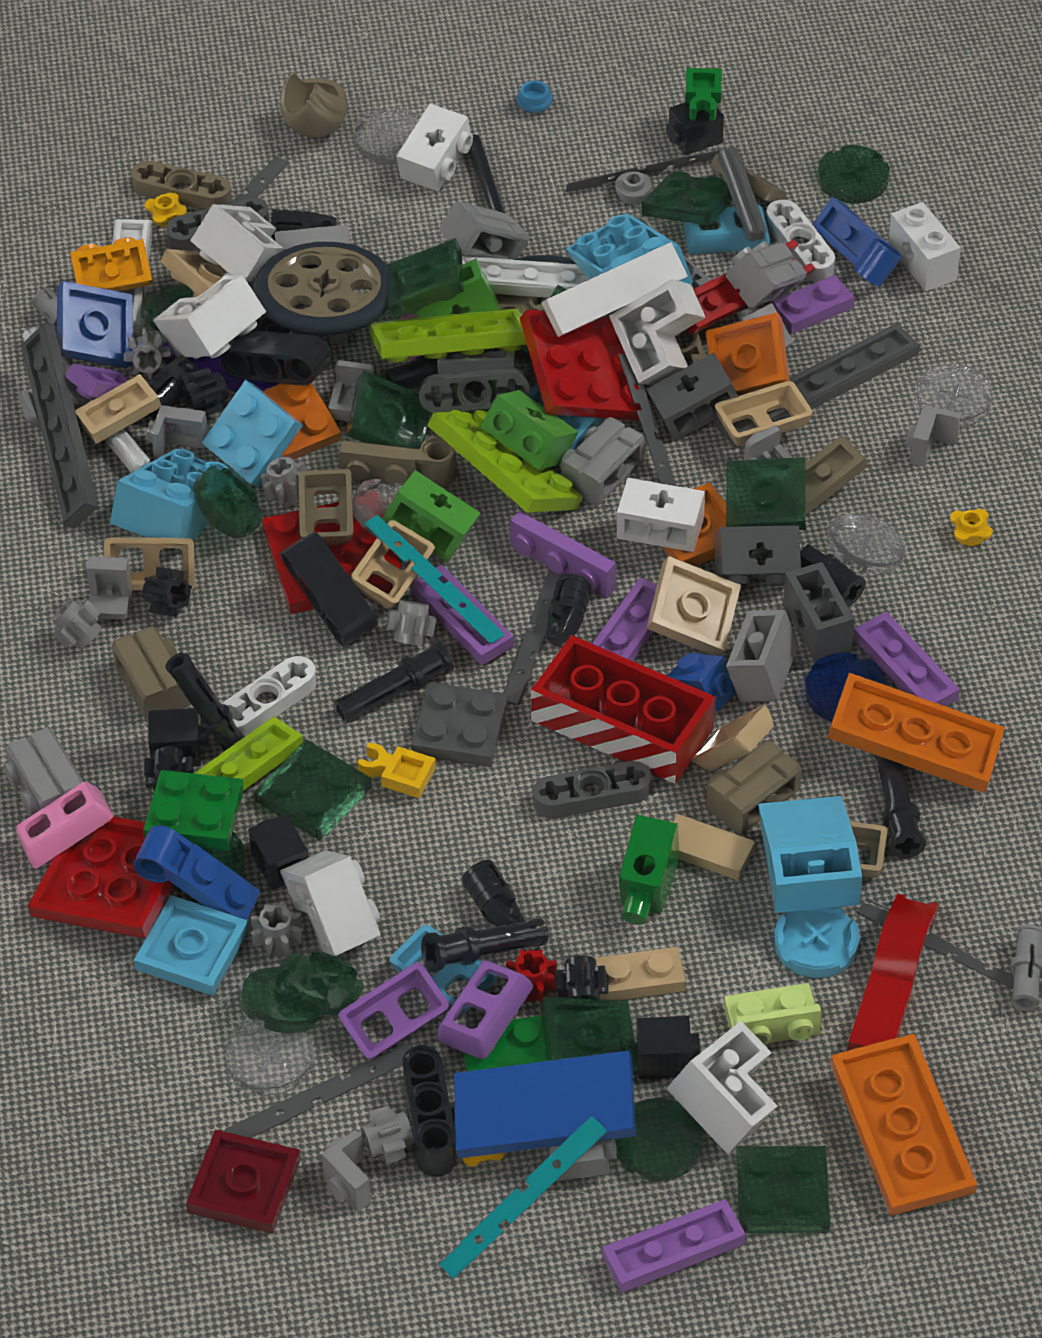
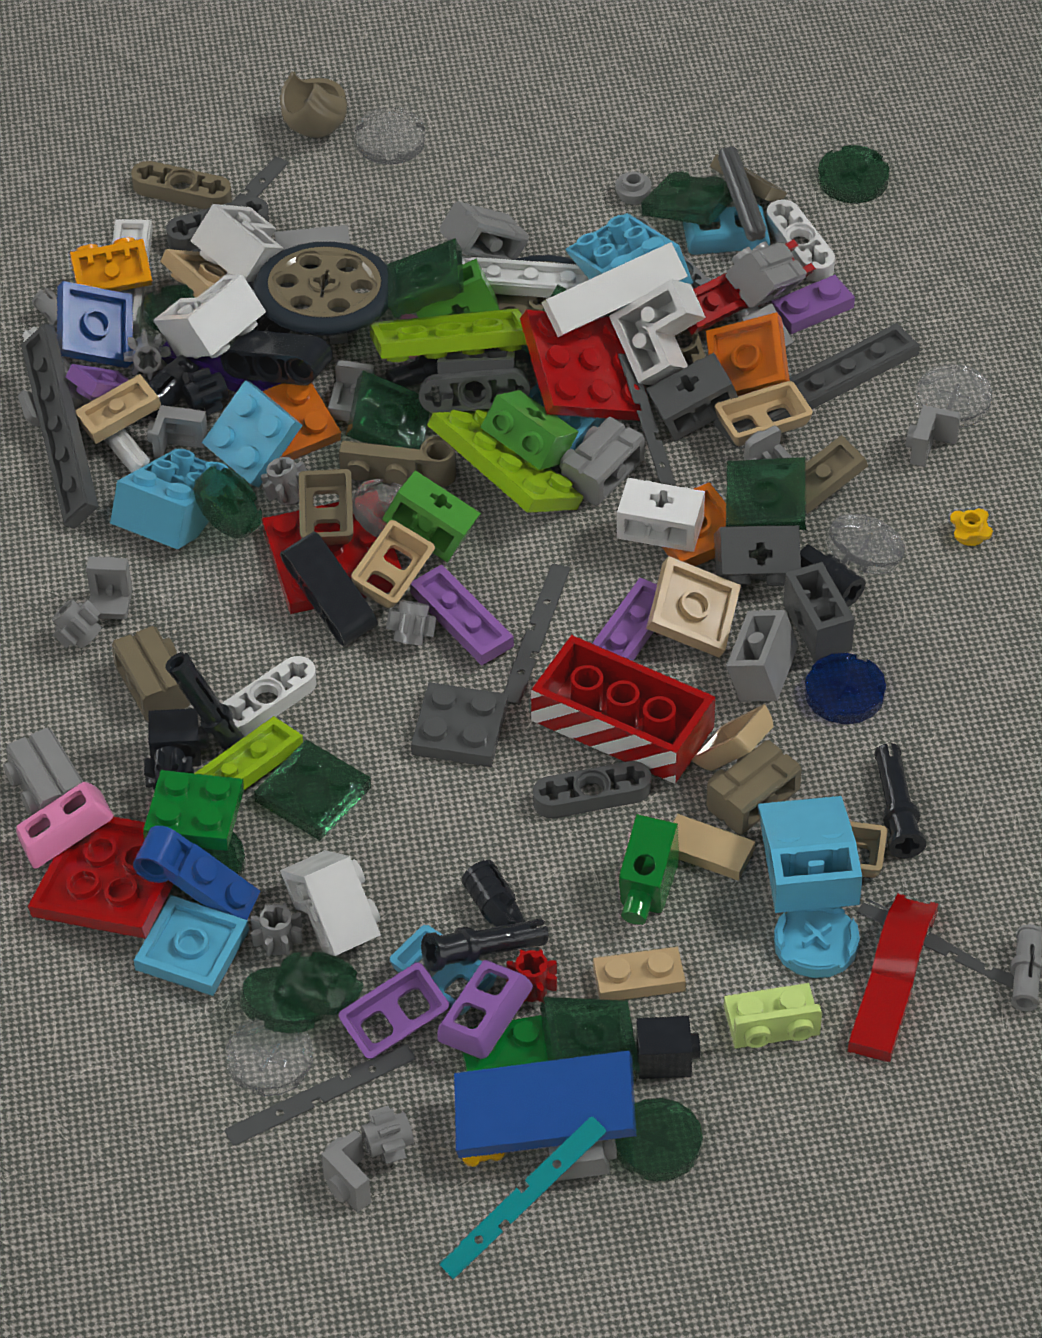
(151, 555): tan piece -> none
(165, 208): yellow plate -> none
(166, 591): black gear -> none
(243, 1181): dark red plate -> none
(274, 847): black brick -> none
(294, 219): black hinge -> none
(402, 772): yellow plate -> none
(409, 674): black pin -> none
(430, 575): teal piece -> none
(432, 1127): black beam -> none
(434, 147): white brick -> none
(485, 175): black bar -> none
(534, 96): dark azure plate -> none
(561, 553): medium lavender plate -> none
(567, 608): black hinge -> none
(581, 978): black gear -> none
(673, 1245): medium lavender plate -> none
(694, 134): black brick -> none
(700, 157): dark grey piece -> none
(703, 90): green plate -> none
(706, 674): blue bracket -> none
(720, 1089): white brick -> none
(782, 1189): clear green plate -> none
(857, 242): blue plate -> none
(903, 1124): orange plate -> none
(904, 660): medium lavender plate -> none
(916, 732): orange plate -> none
(925, 246): white brick -> none

